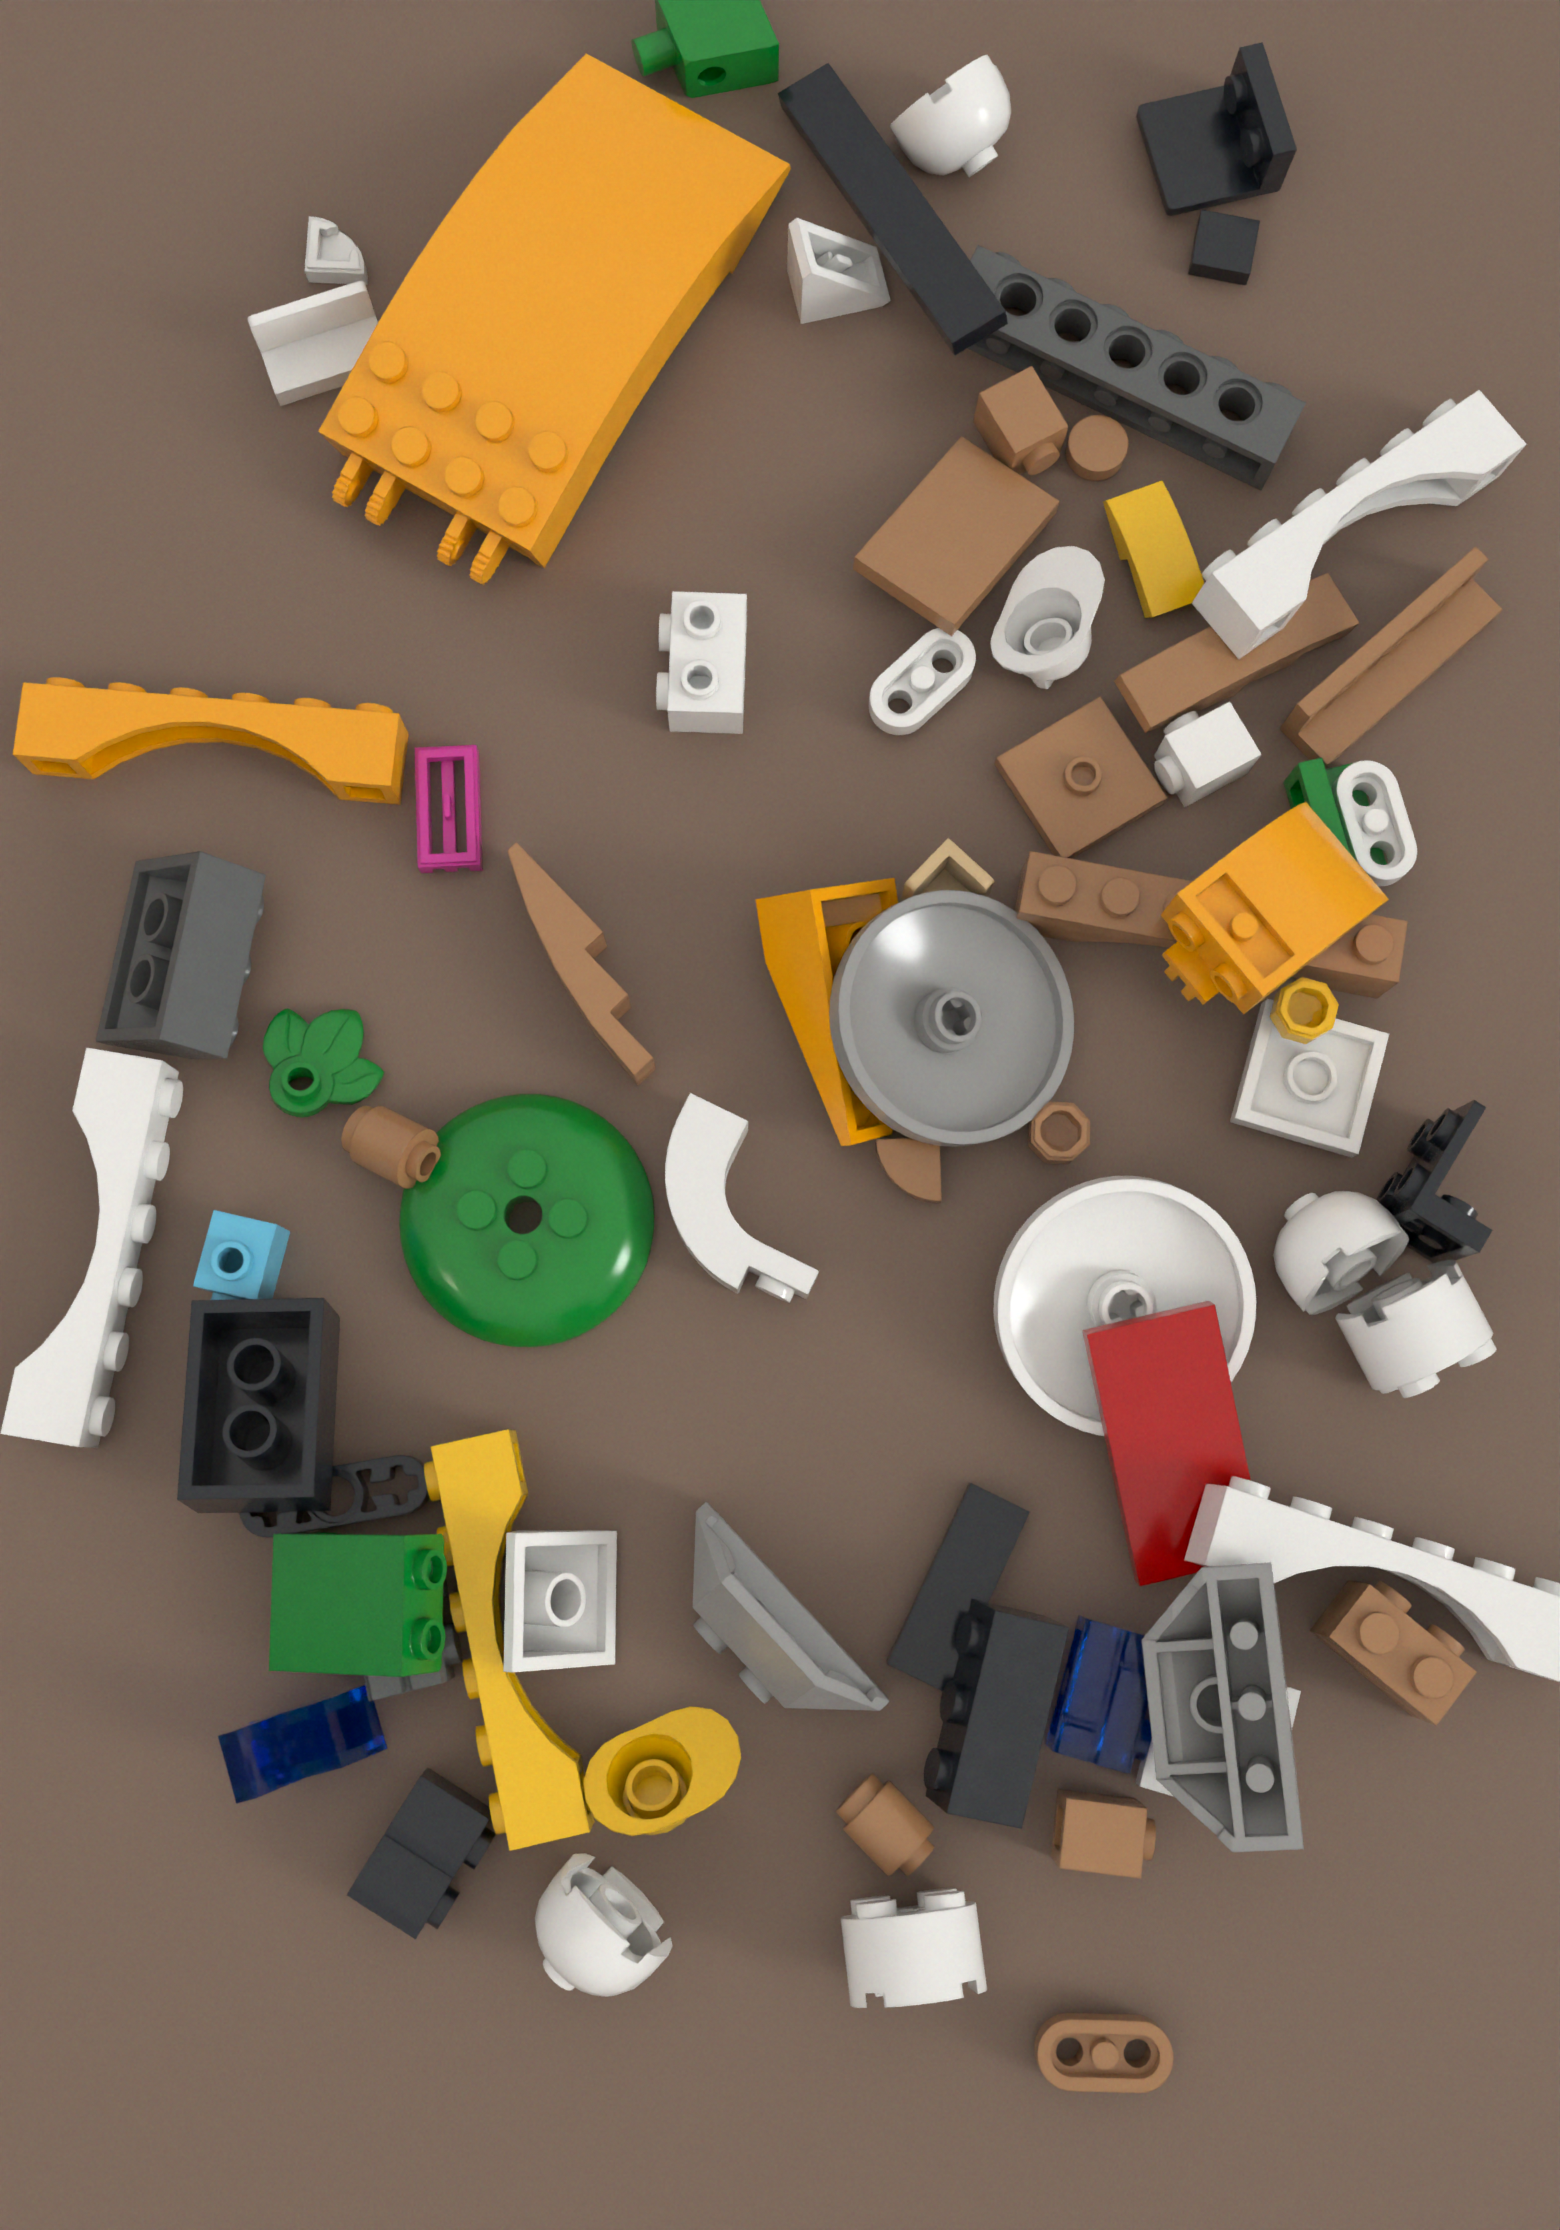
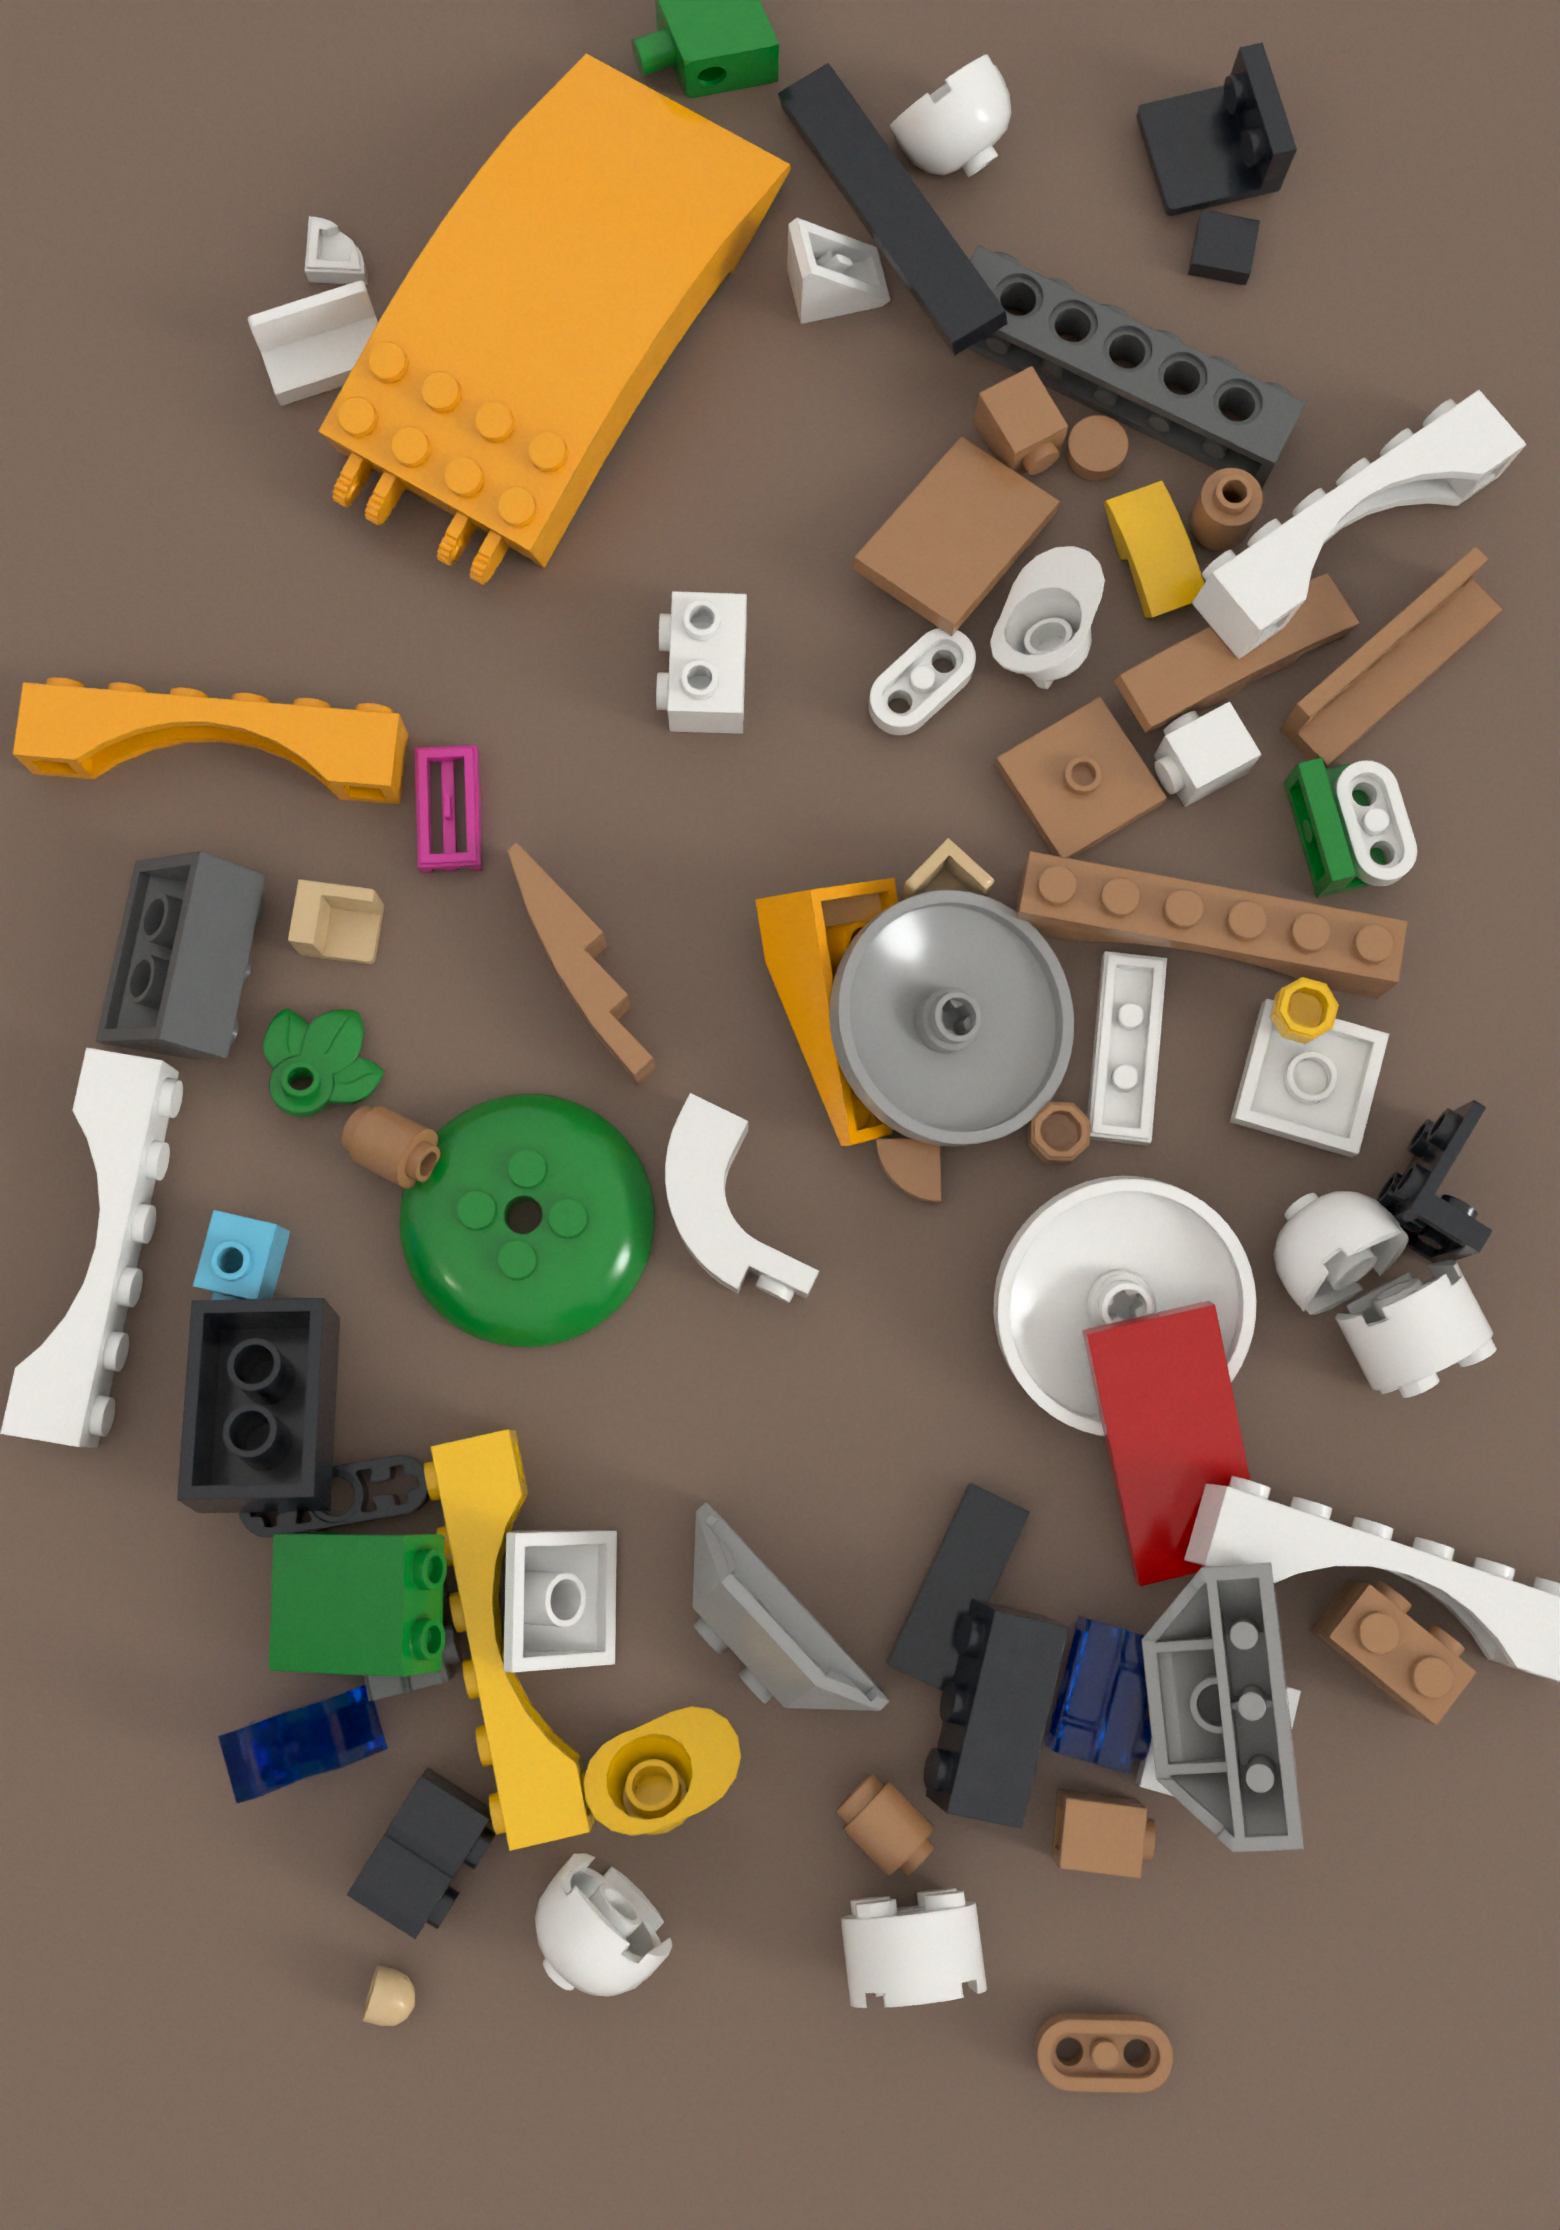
(336, 922): none -> tan panel
(388, 1998): none -> tan hinge
(1126, 1048): none -> white tile
(1226, 509): none -> medium nougat brick
(1266, 910): light orange piece -> none

